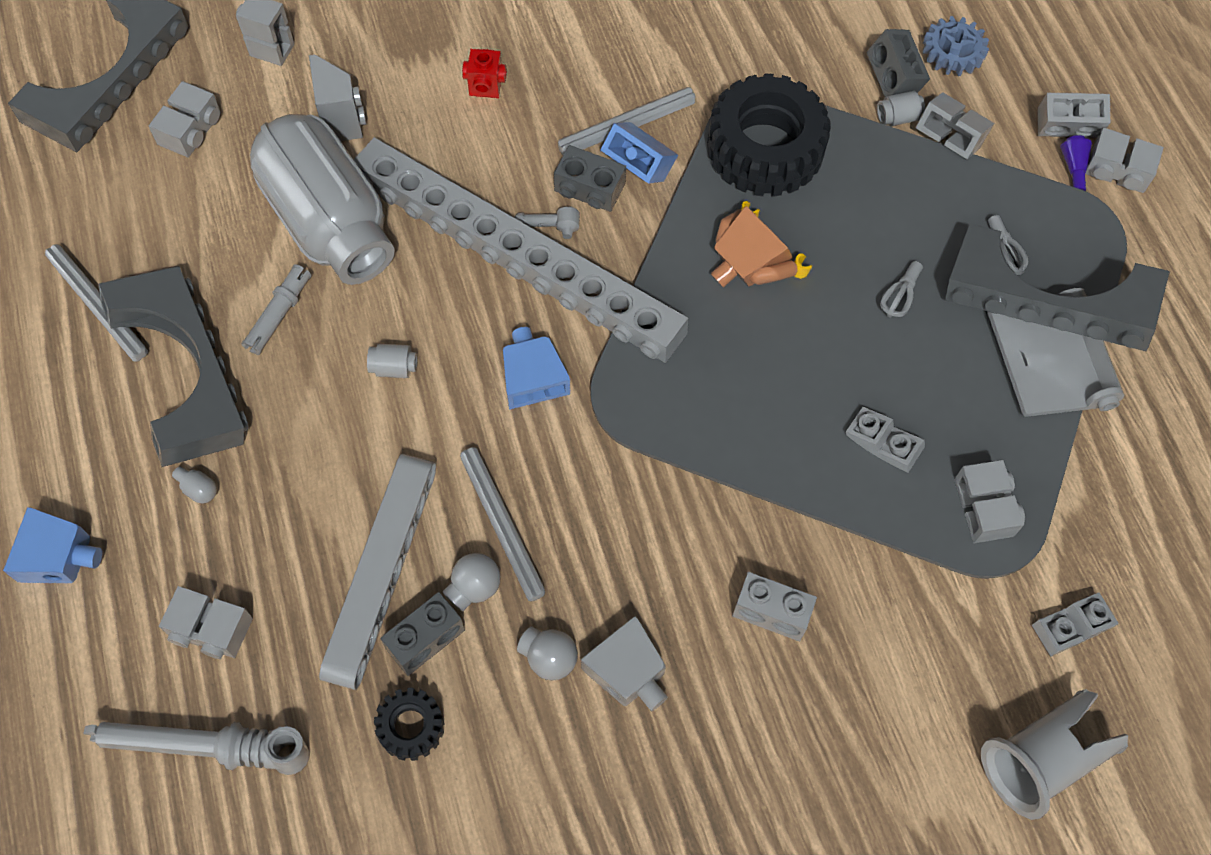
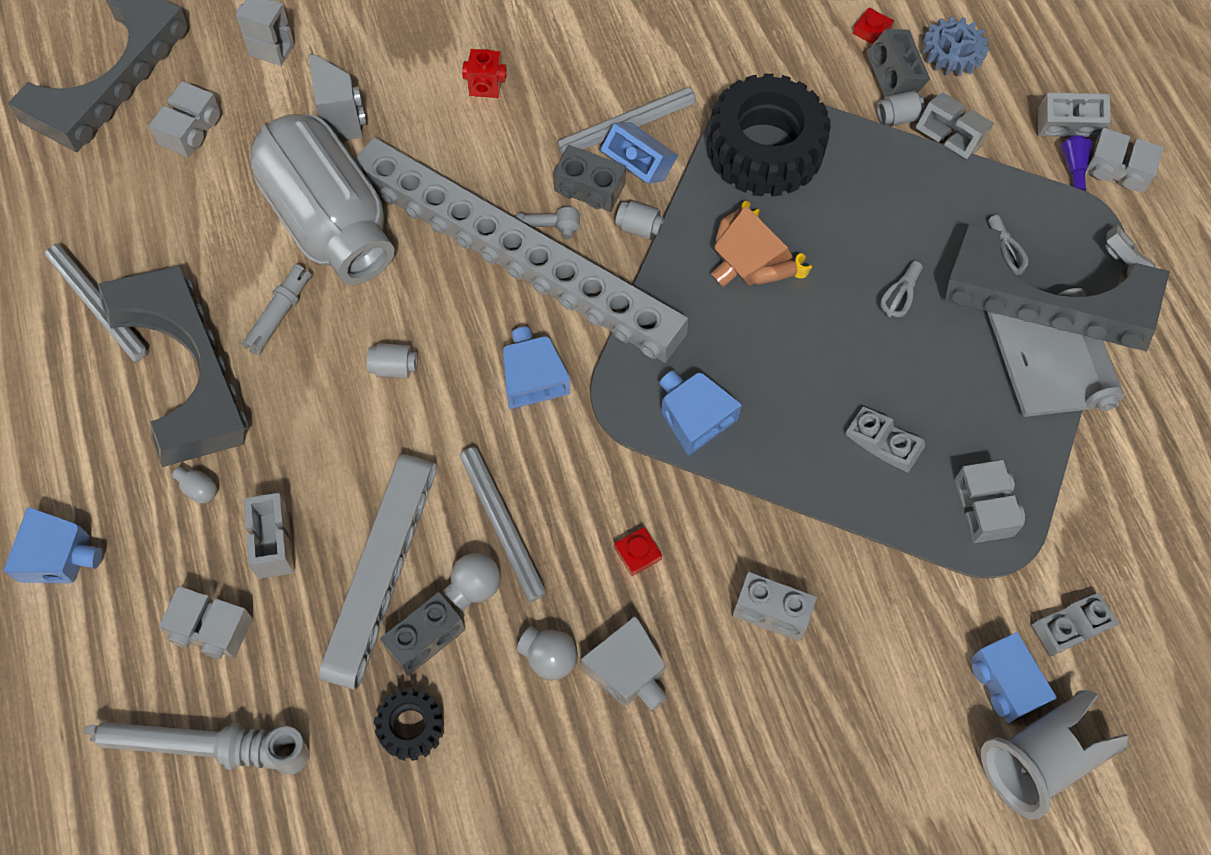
(268, 523): none -> light grey piece
(638, 551): none -> red plate
(639, 219): none -> light grey brick
(697, 409): none -> medium blue torso
(872, 25): none -> red plate
(1012, 678): none -> medium blue brick
(1122, 247): none -> light grey plate

